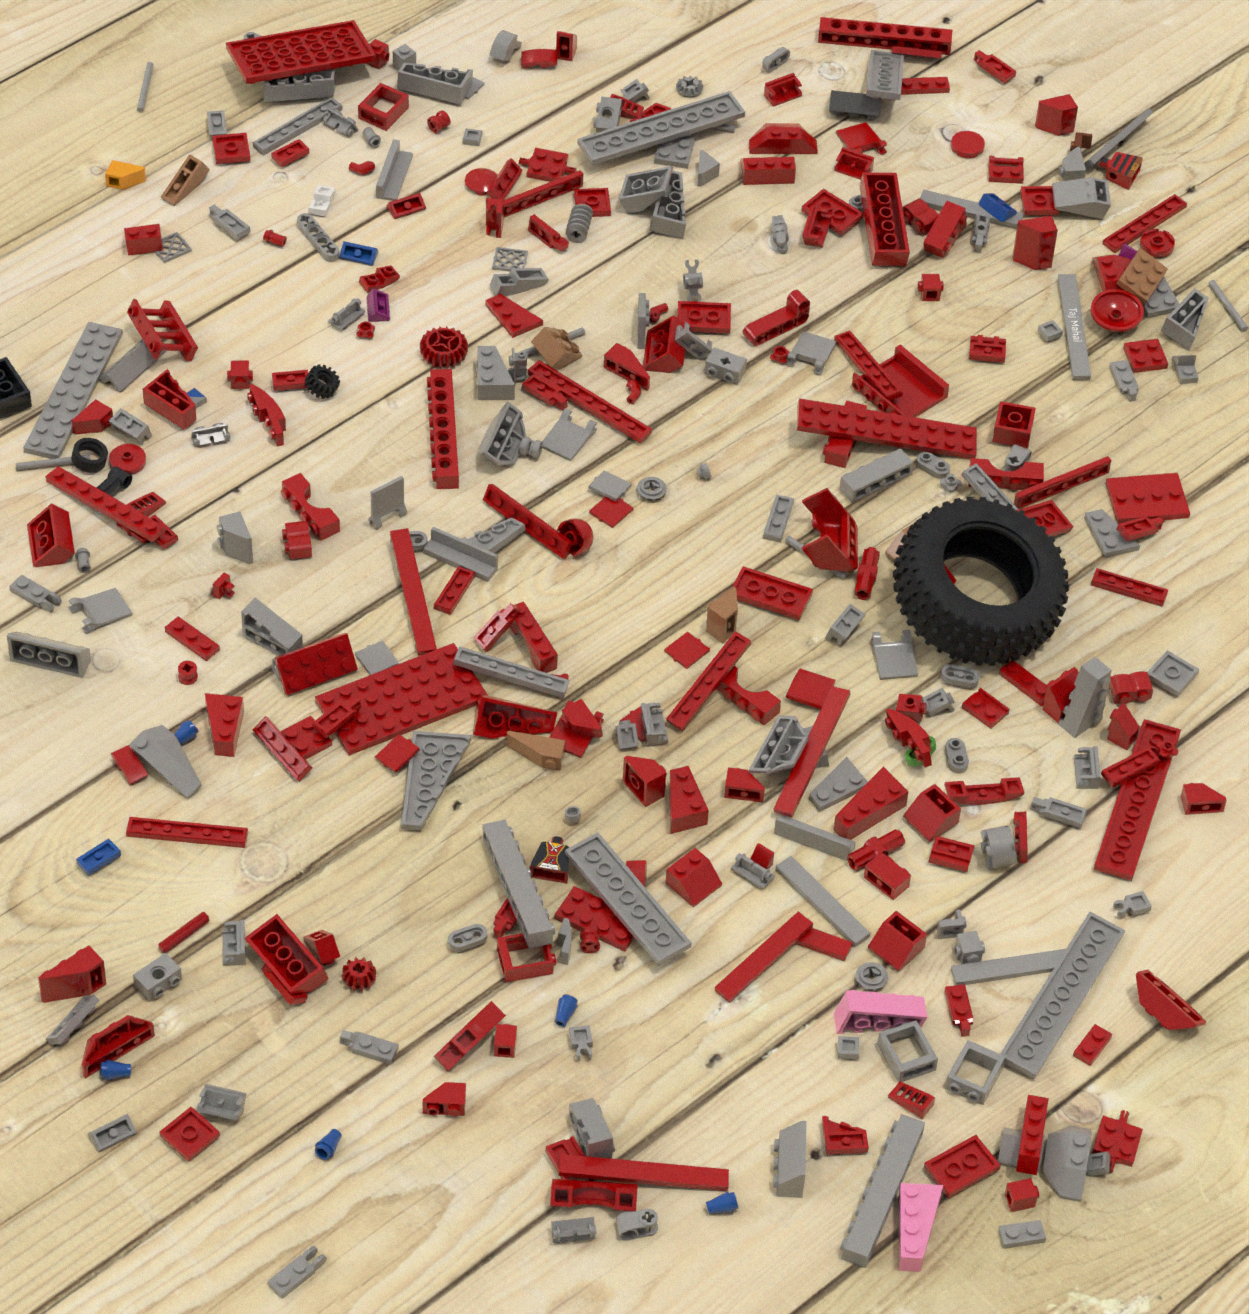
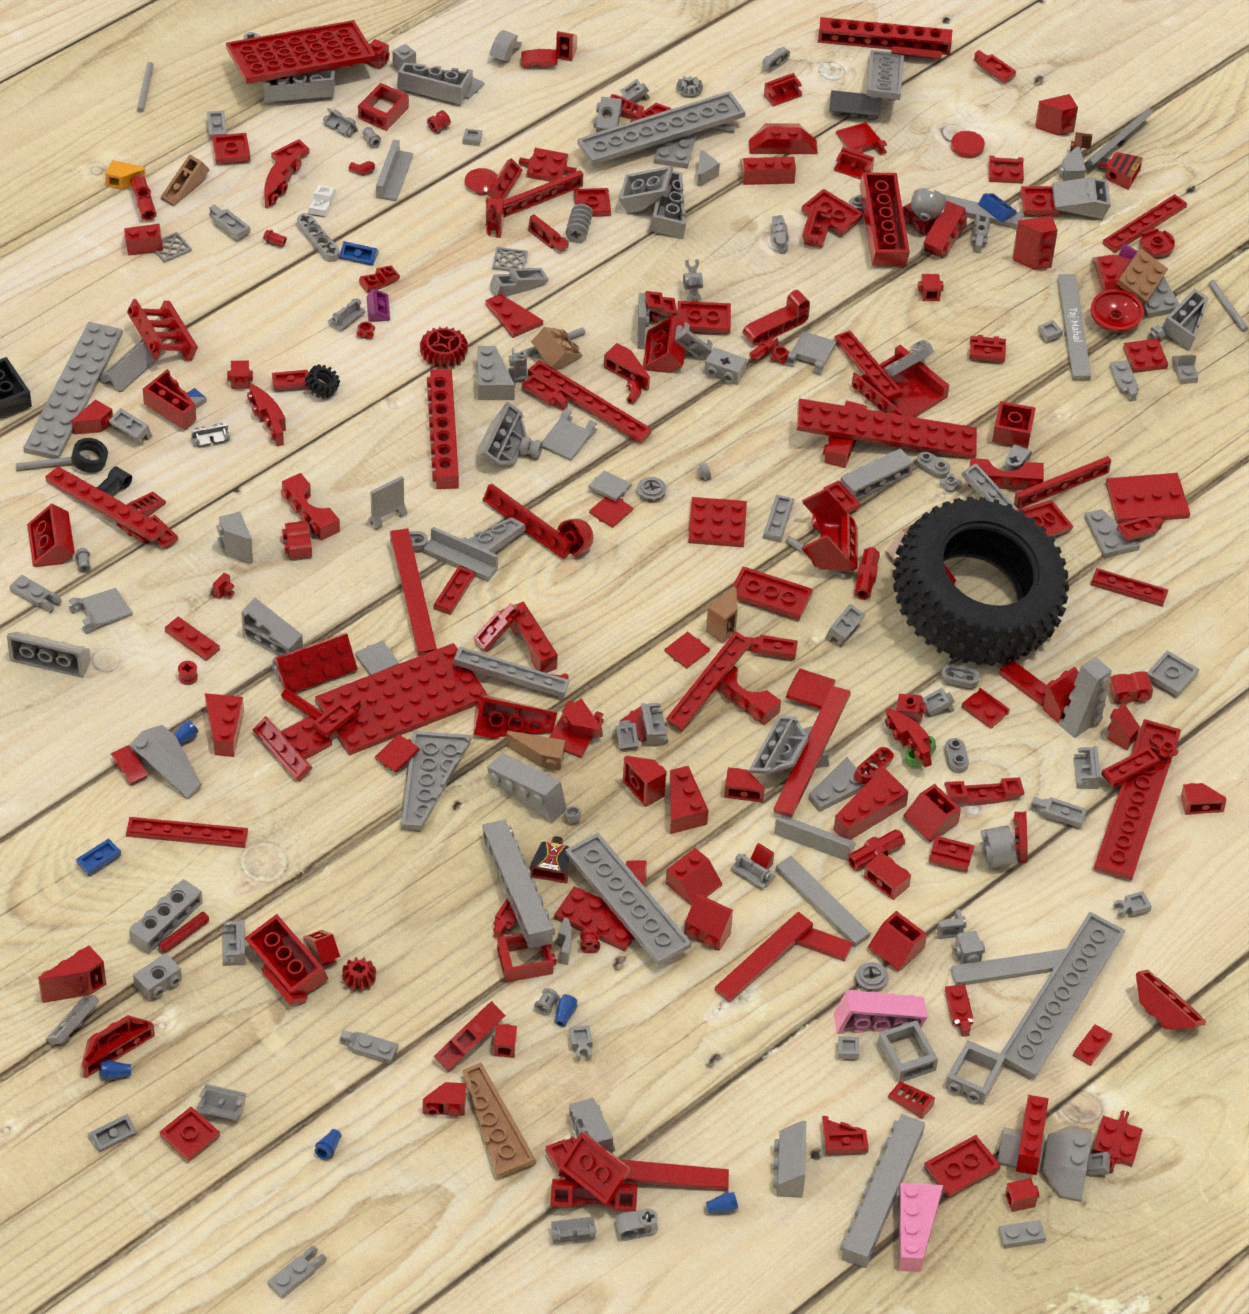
(128, 458): red plate -> none
(143, 197): none -> red piece
(177, 907): none -> light grey brick
(278, 176): none -> red slope
(295, 126): light grey tile -> none
(301, 704): none -> red axle
(406, 205): red slope -> none
(467, 938): light grey plate -> none
(501, 1135): none -> medium nougat wing
(529, 786): none -> light grey wedge
(550, 1001): none -> light grey bush
(595, 1168): none -> red plate
(660, 304): none -> red slope
(708, 922): none -> red slope
(717, 522): none -> red plate
(764, 348): none -> red axle
(773, 646): none -> red hinge
(843, 496): none -> red plate
(875, 759): none -> red beam
(895, 658): light grey flag -> none
(920, 351): none -> light grey beam
(925, 85): red plate -> none
(927, 204): none -> light grey cylinder
(1157, 333): none -> light grey plate

